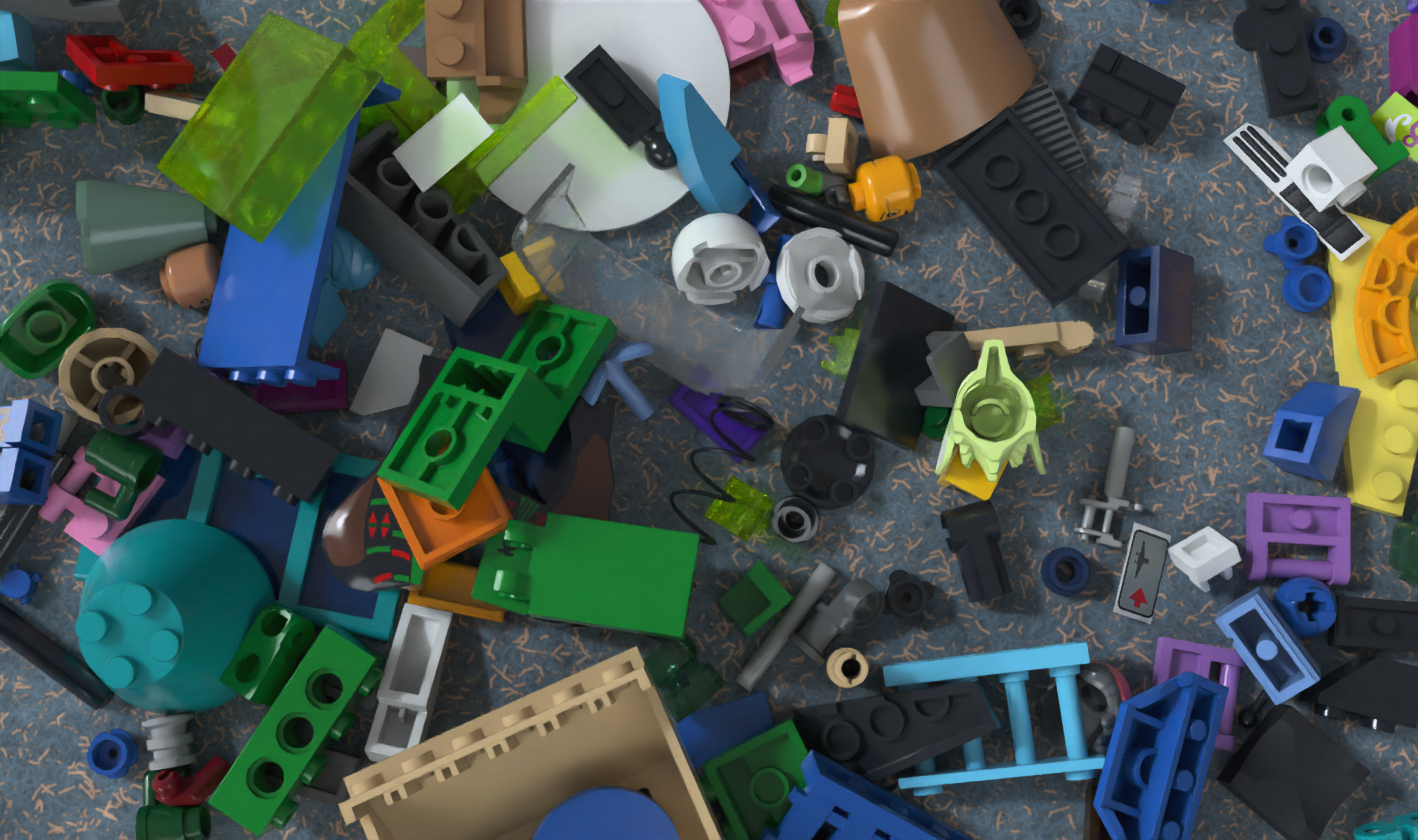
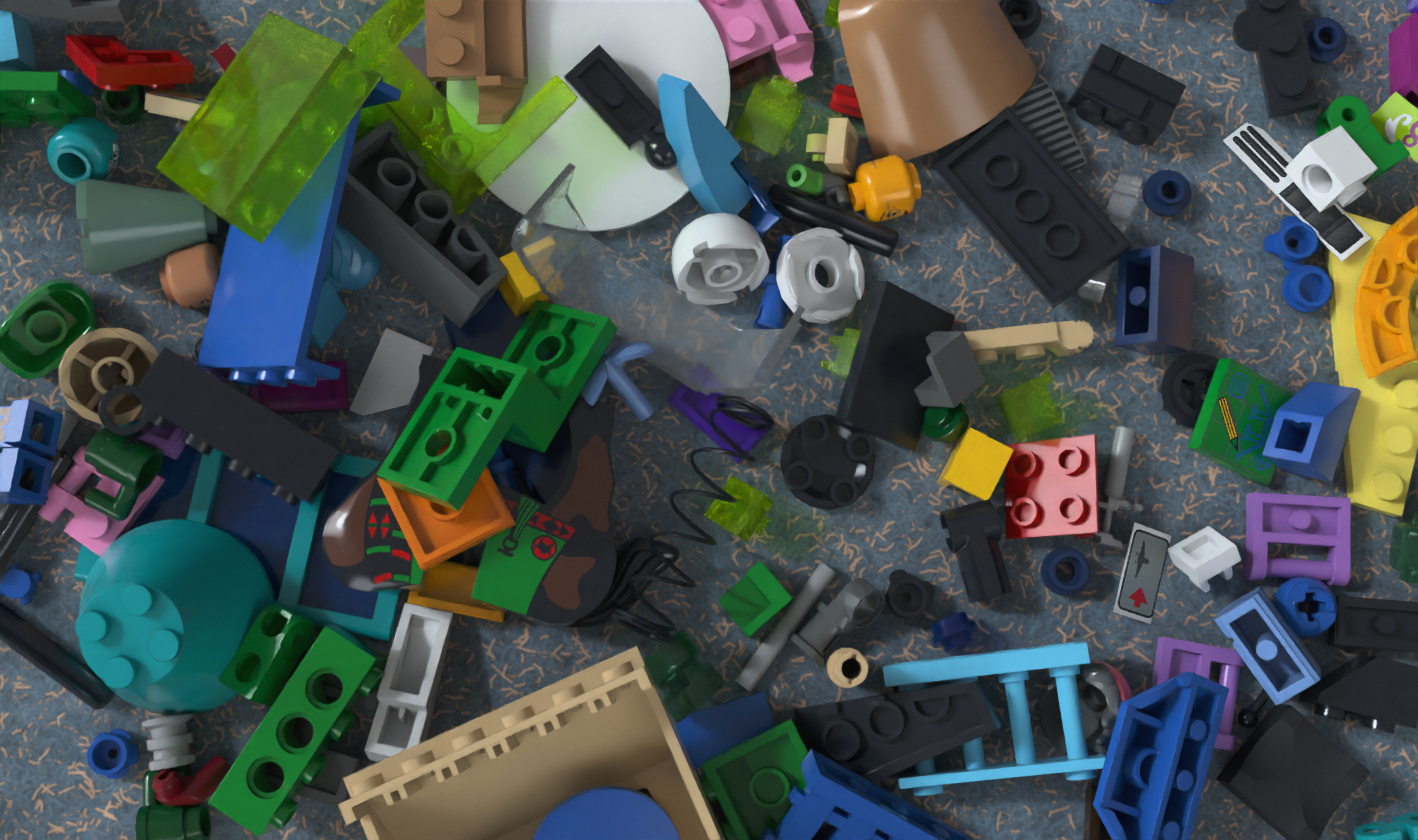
(84, 150): none -> teal head
(442, 142): white sticker -> none
(604, 574): green tile -> none
(770, 113): none -> clear neon green brick
(789, 530): black plate -> none
(953, 632): none -> clear blue plate
(992, 418): yellowish green piece -> none
(1052, 488): none -> hinge
(1157, 202): none -> dark blue plate
(1176, 396): none -> black gear
(1238, 421): none -> green tile

